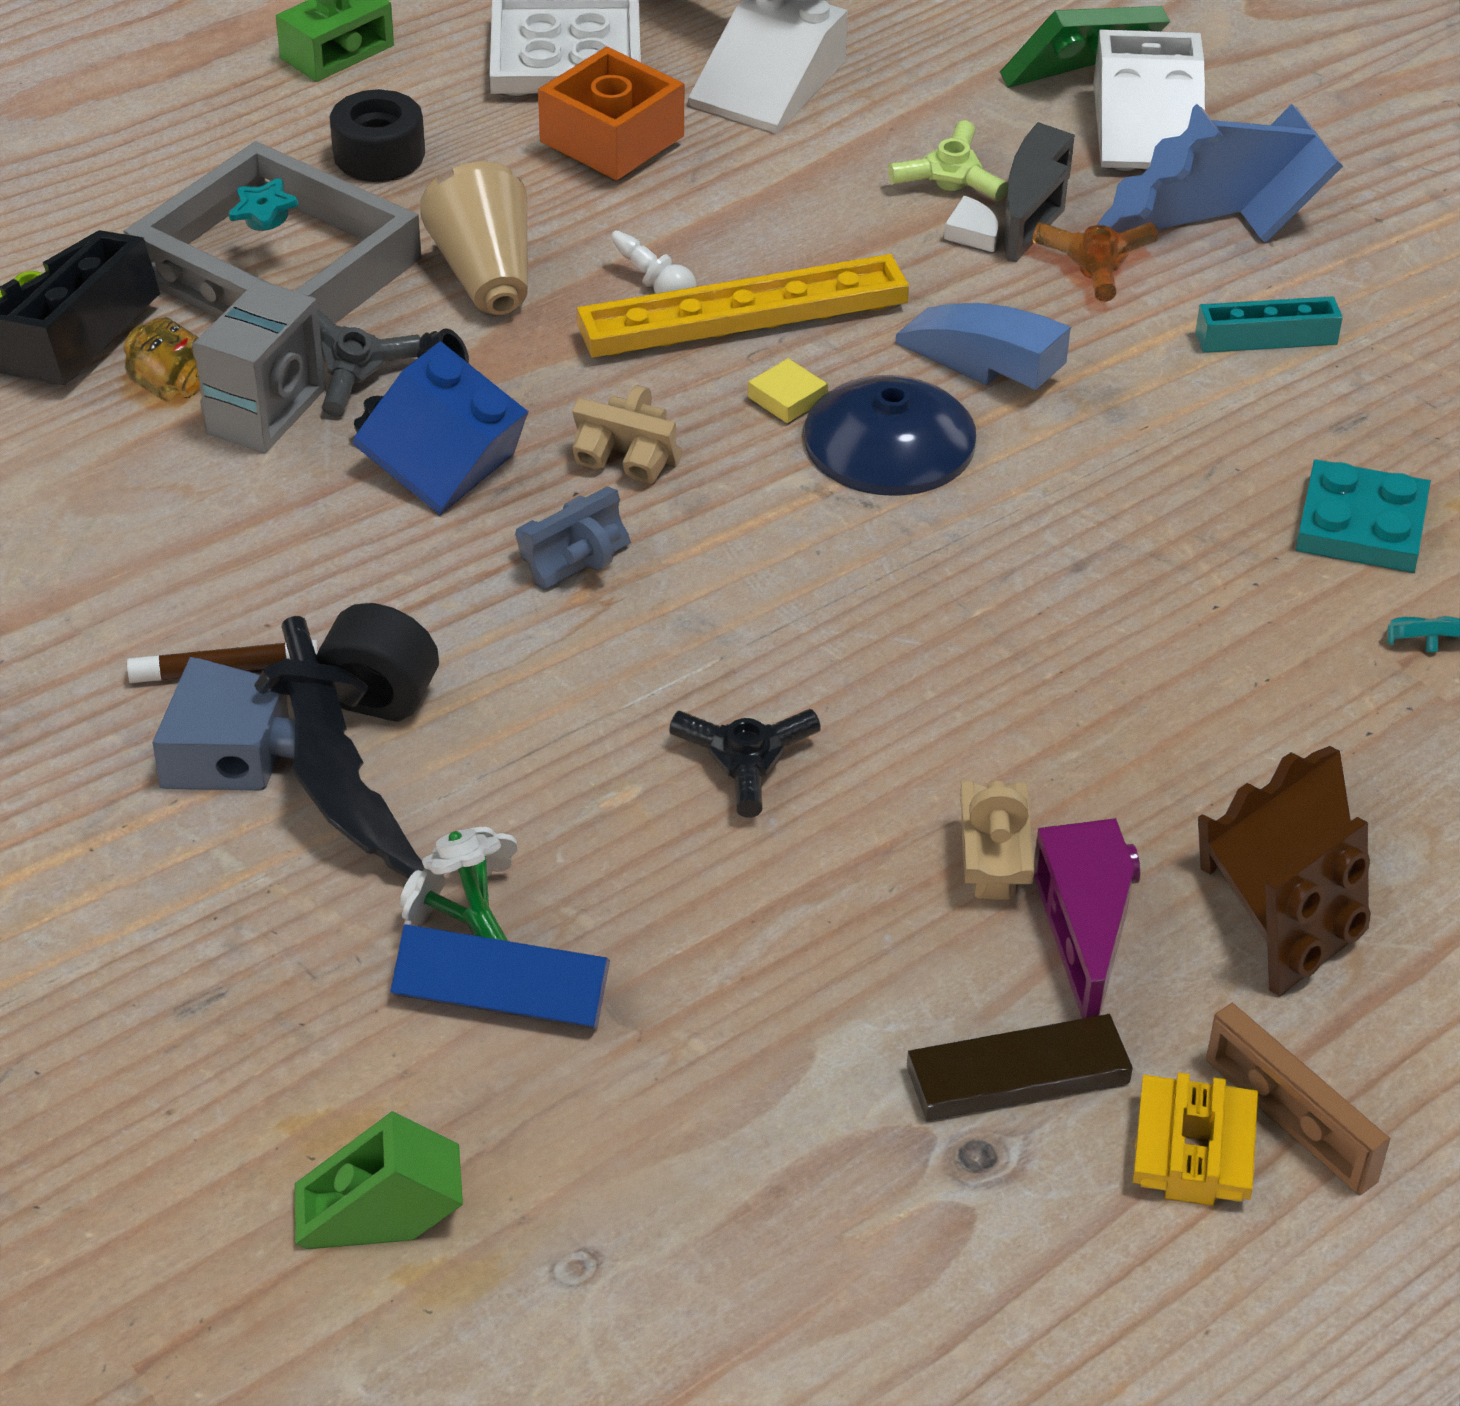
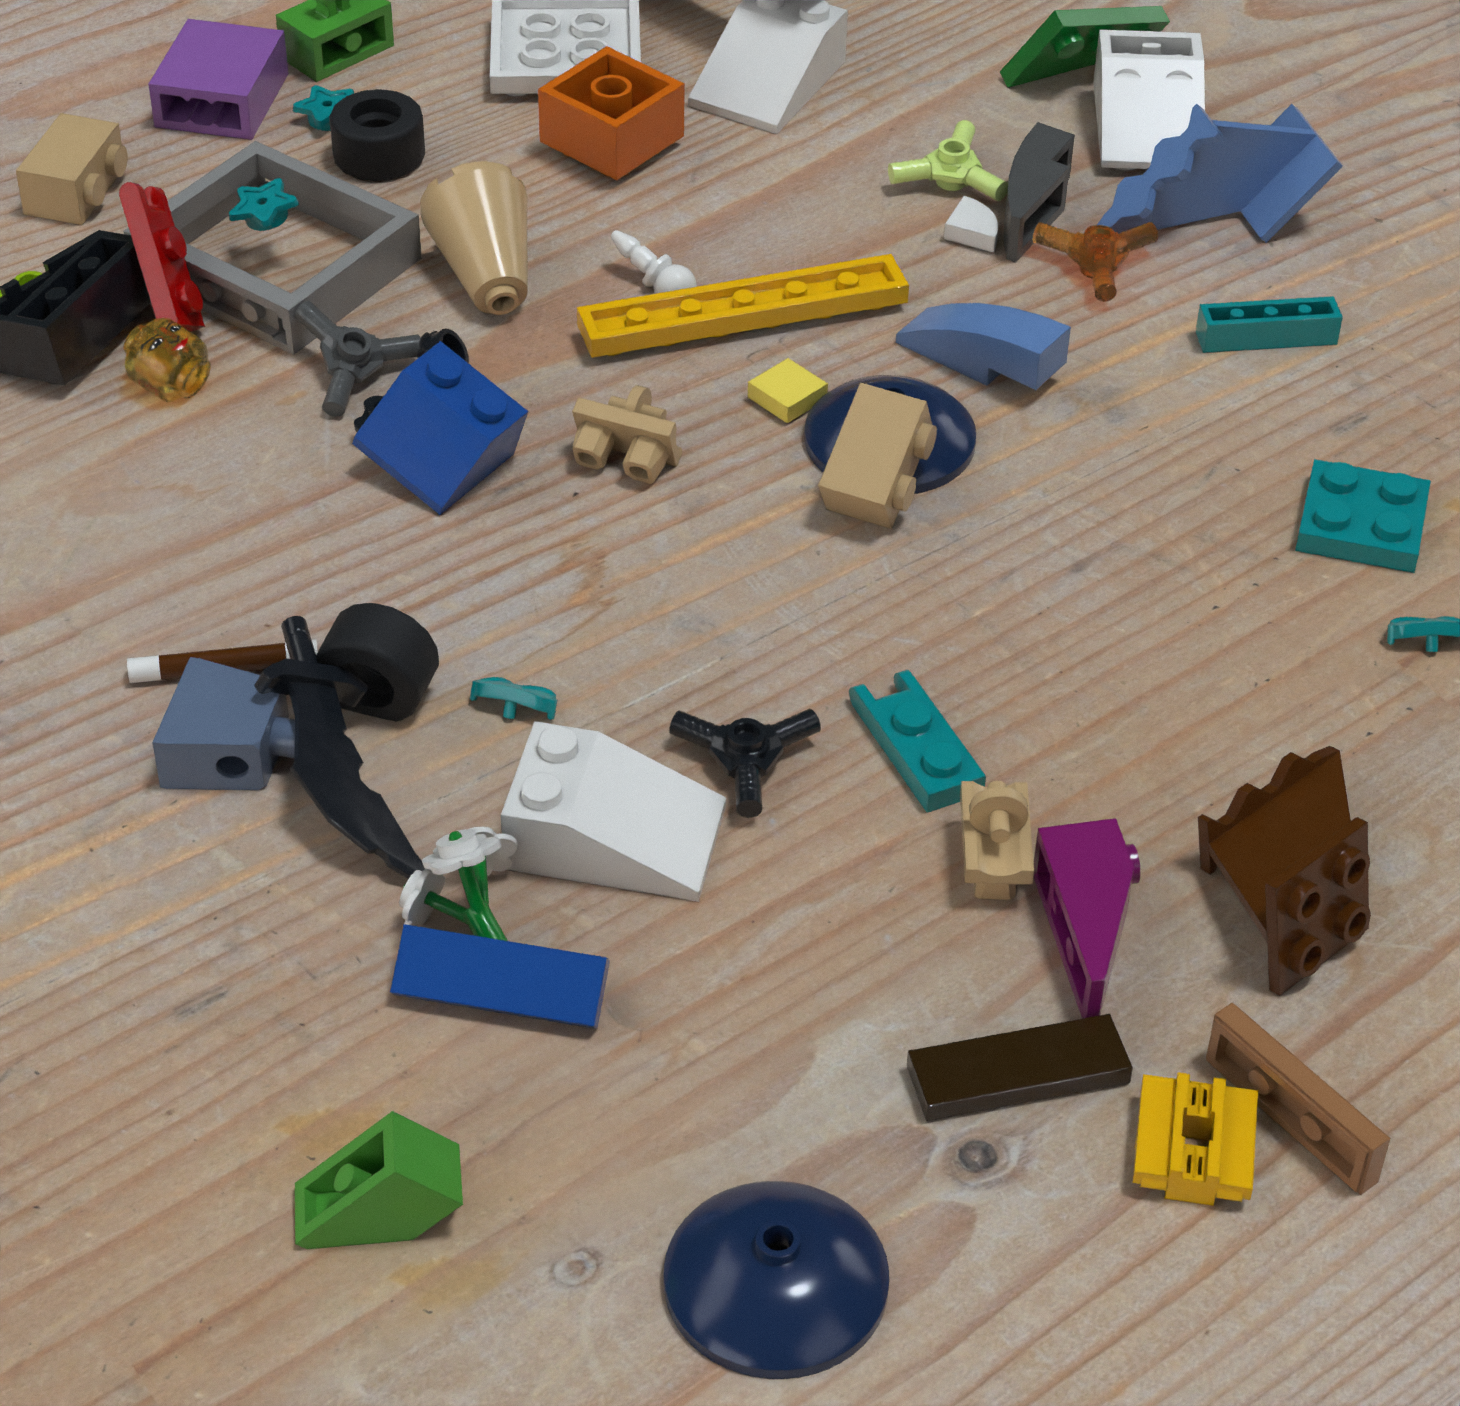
(71, 169): none -> tan brick
(161, 255): none -> red hinge
(219, 79): none -> medium lavender brick
(260, 365): light grey container -> none
(320, 106): none -> teal plate
(527, 695): none -> teal piece
(574, 538): sand blue hips -> none
(609, 815): none -> white slope
(768, 1307): none -> dark blue dish
(877, 456): none -> tan brick
(918, 741): none -> teal hinge

